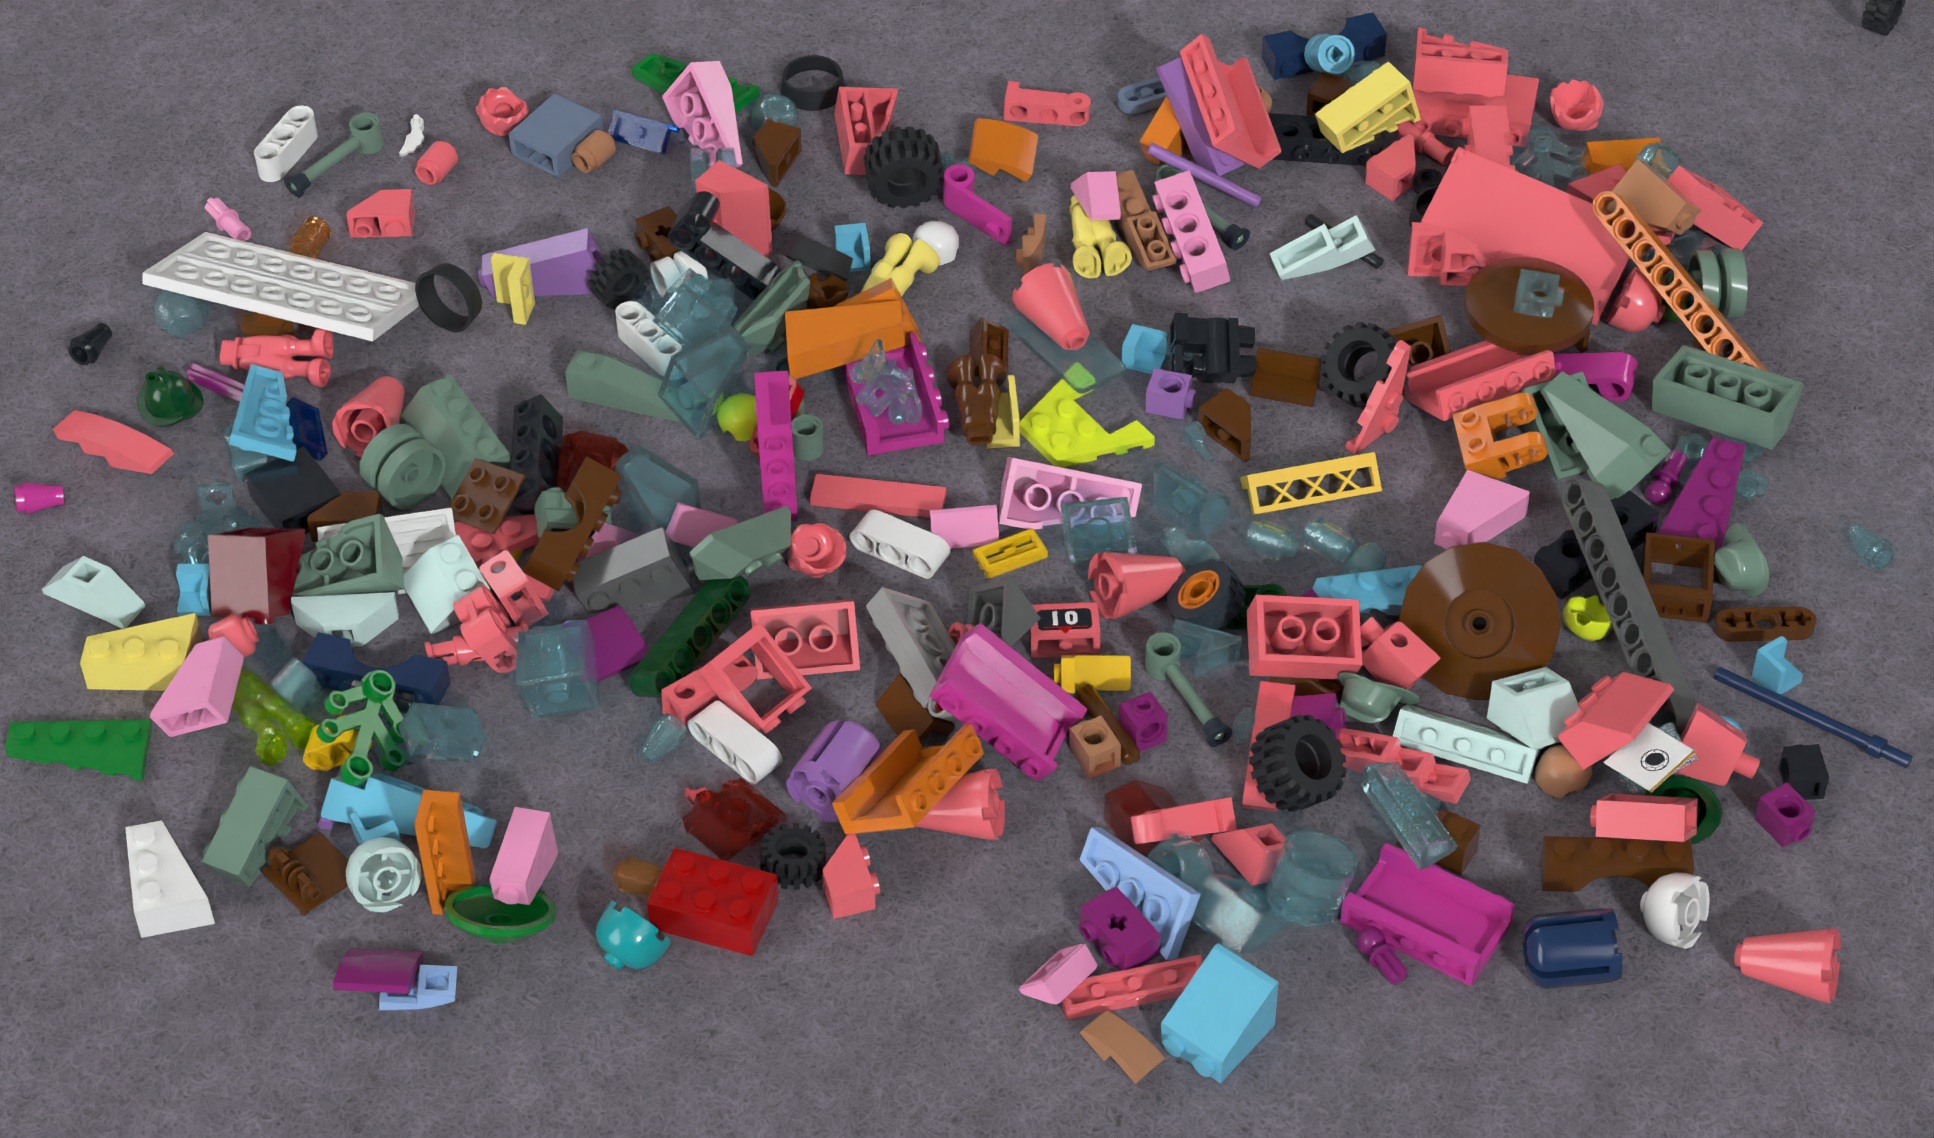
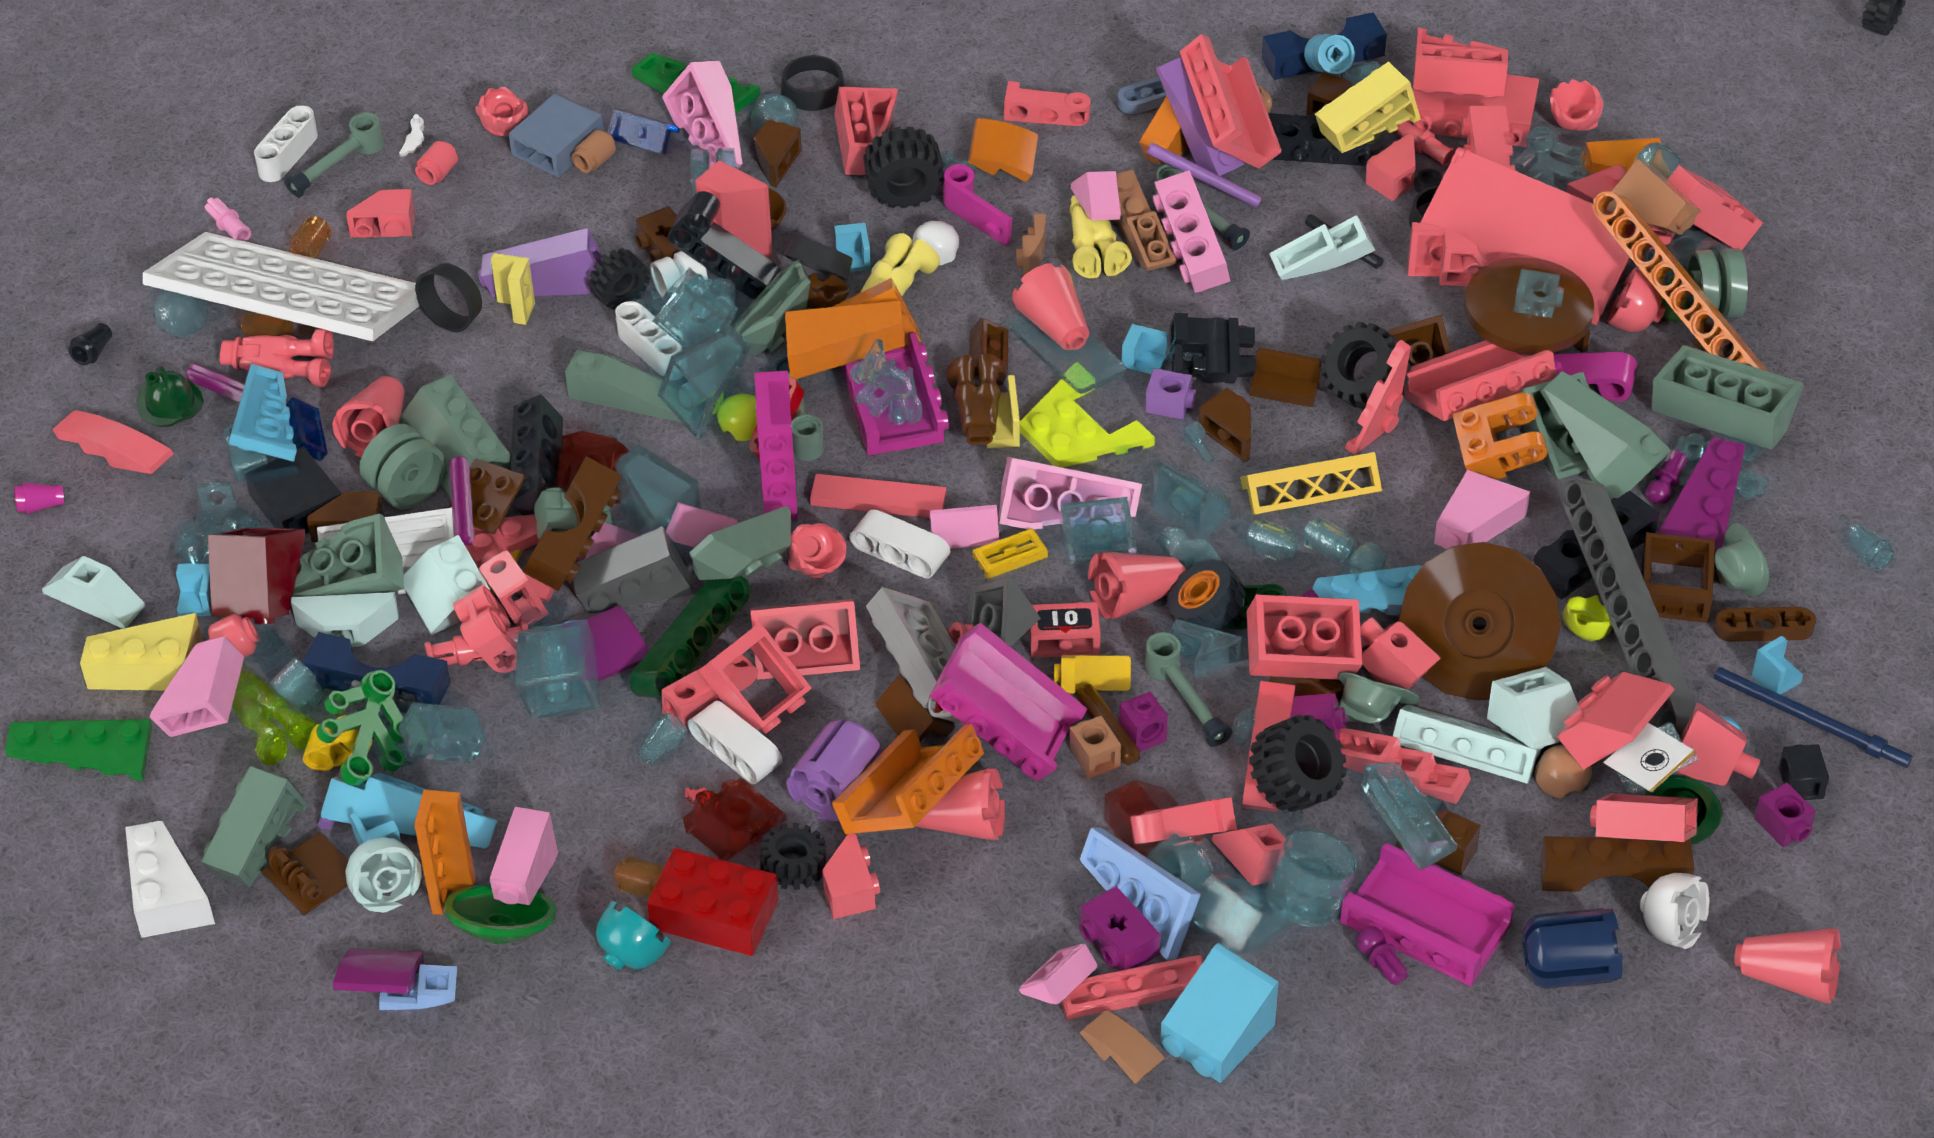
(461, 499): none -> magenta axle

